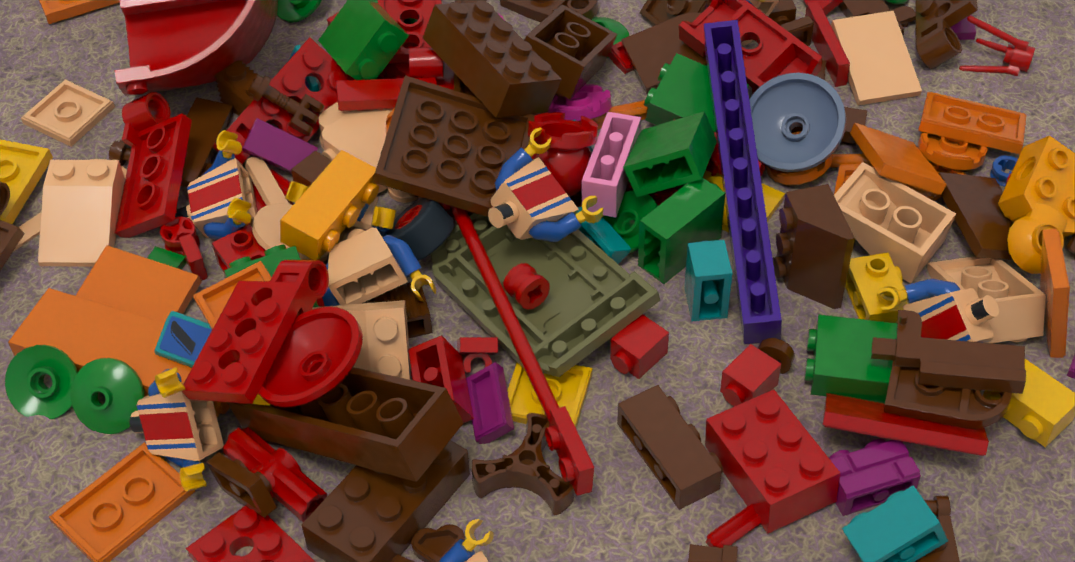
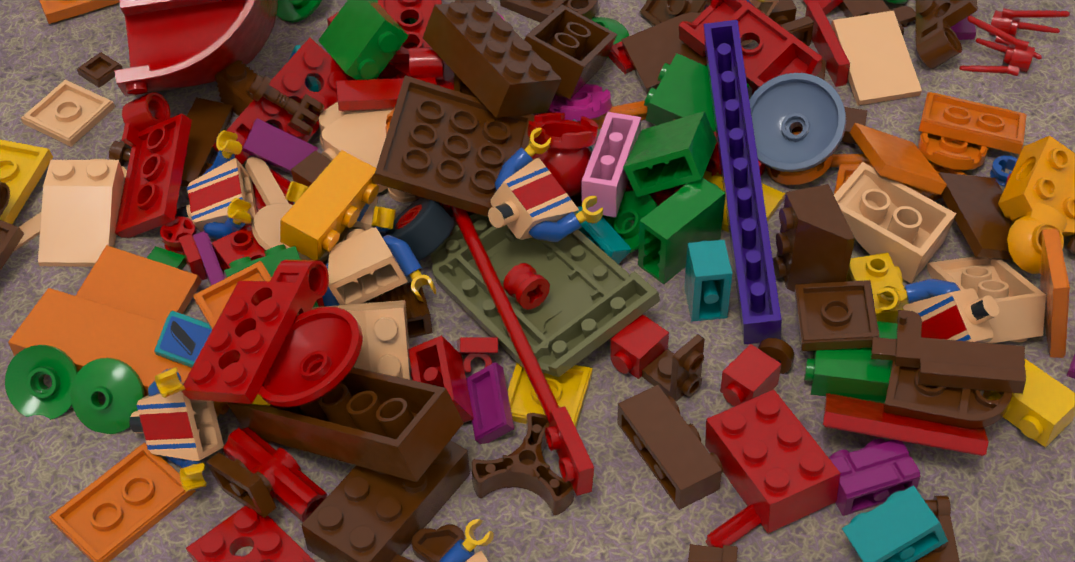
(99, 69): none -> reddish brown tile
(209, 259): none -> magenta tile
(678, 372): none -> reddish brown bracket
(836, 315): none -> reddish brown tile
(1009, 22): none -> red plant

